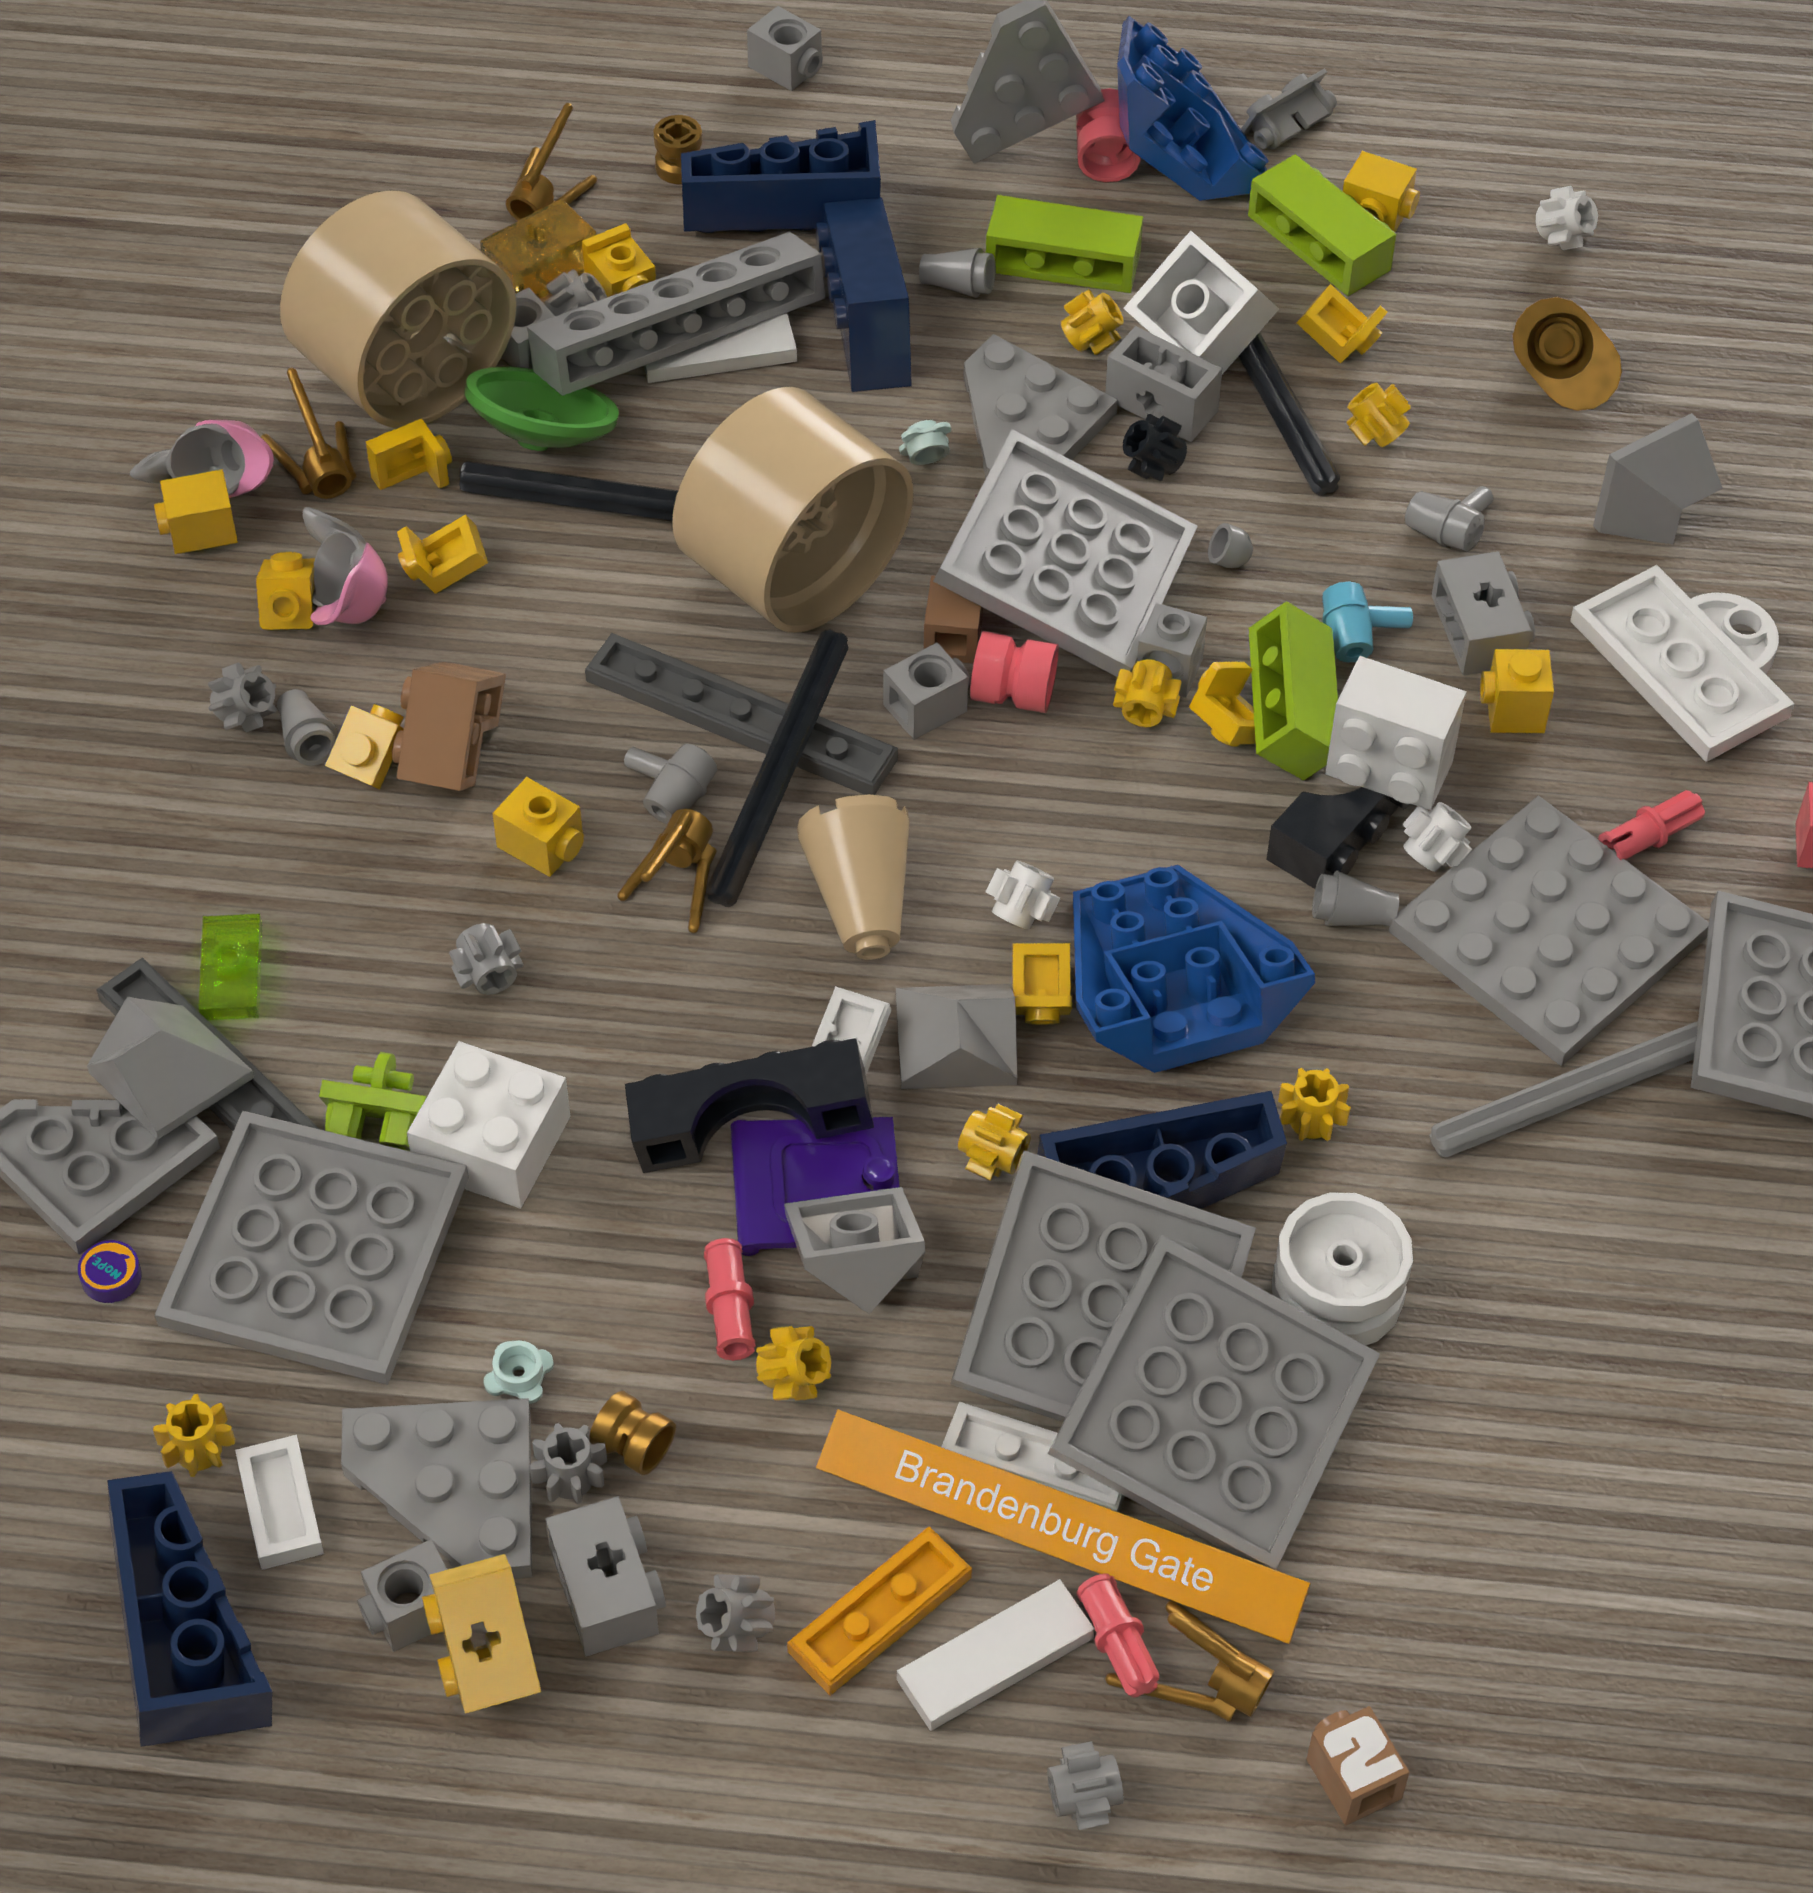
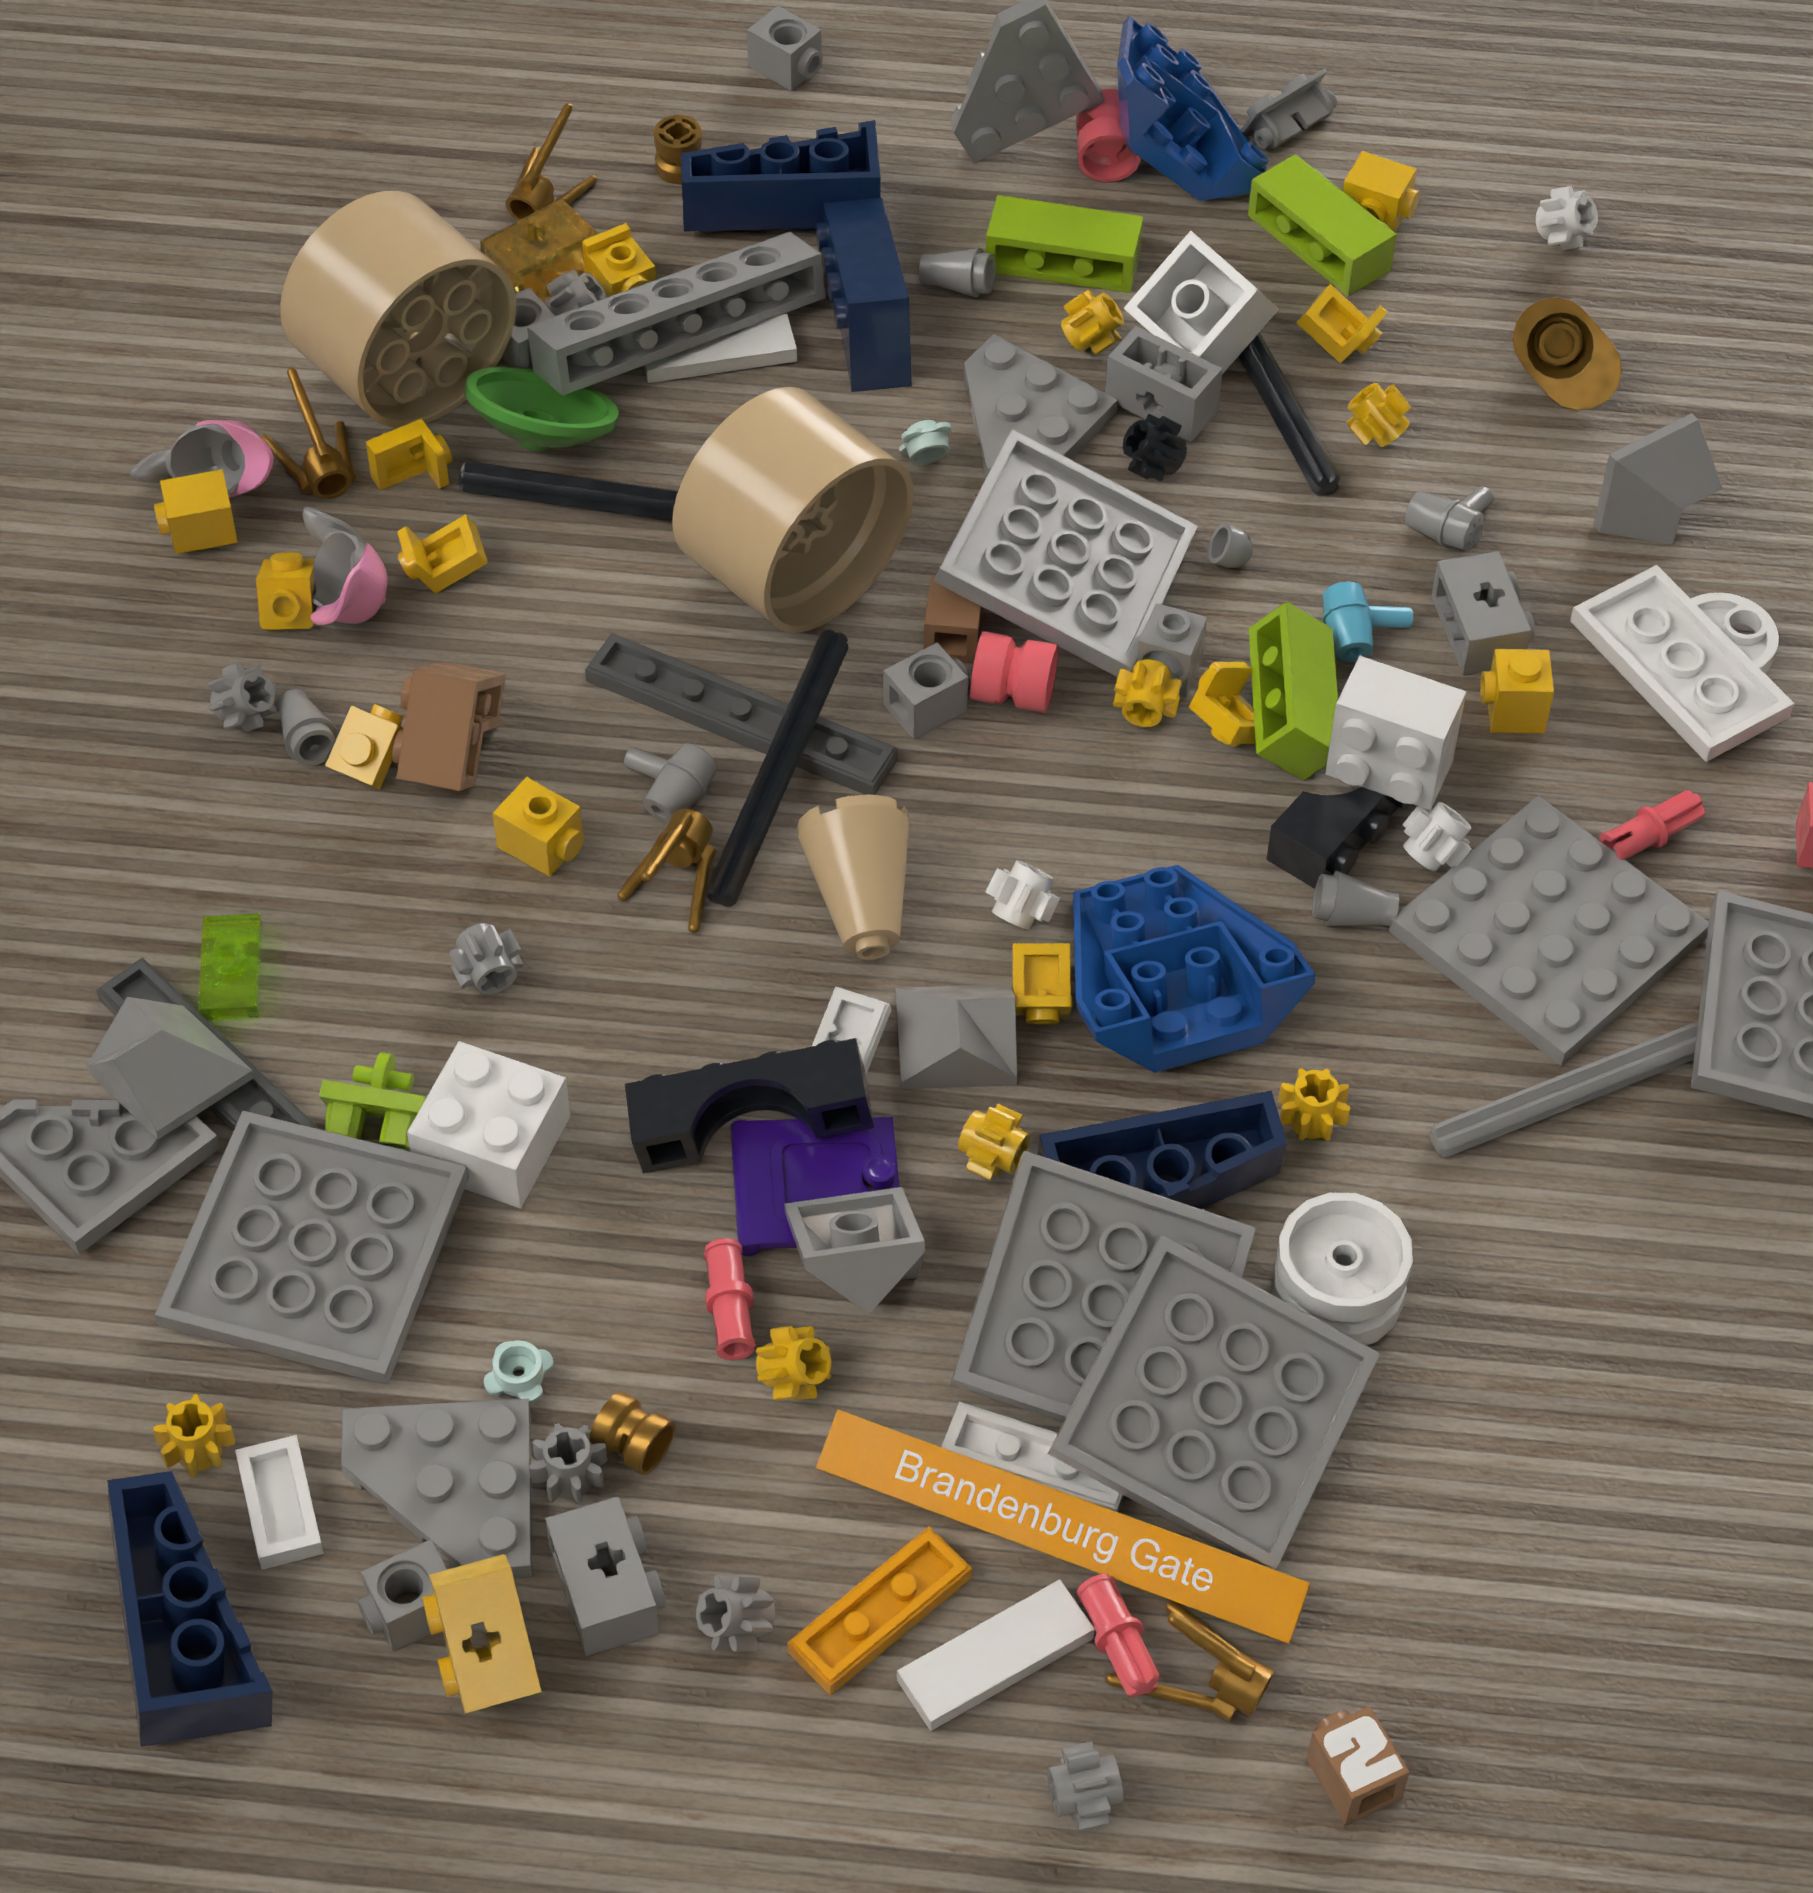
(109, 1271): dark purple tile -> none

